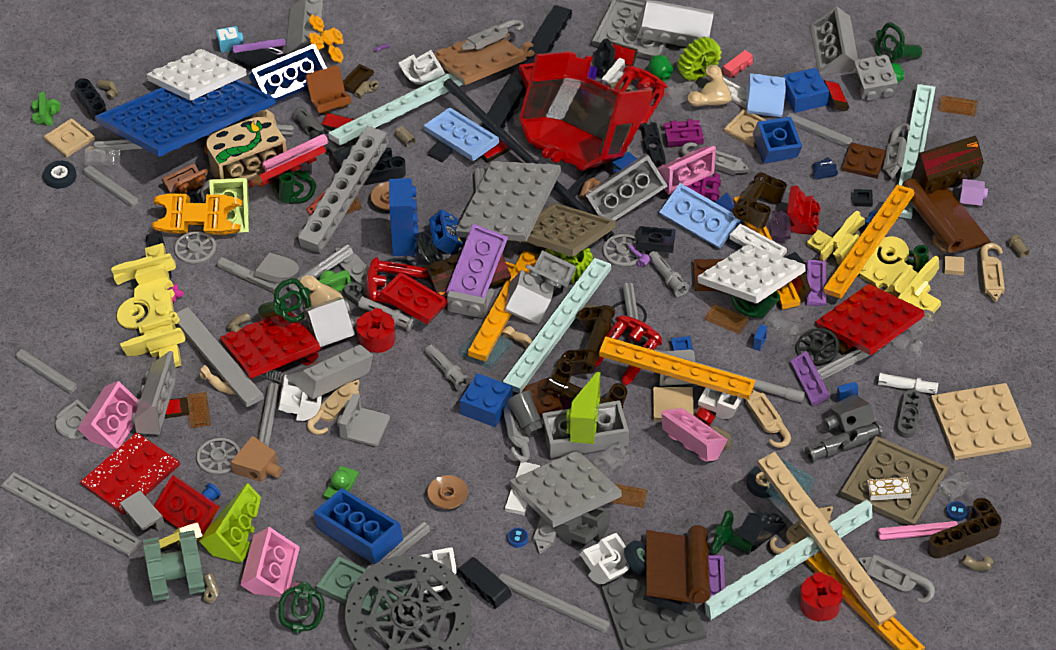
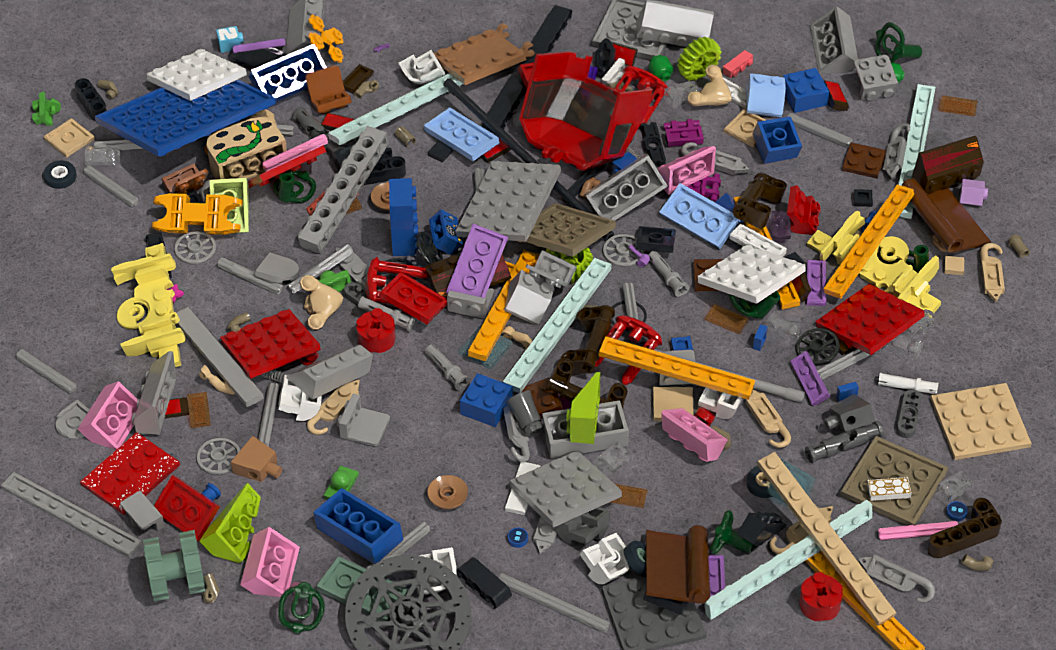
(173, 539): light yellow piece -> none
(278, 306): dark green piece -> none
(330, 321): brick -> none
(491, 35): light grey plate -> none
(824, 169): dark blue piece -> none

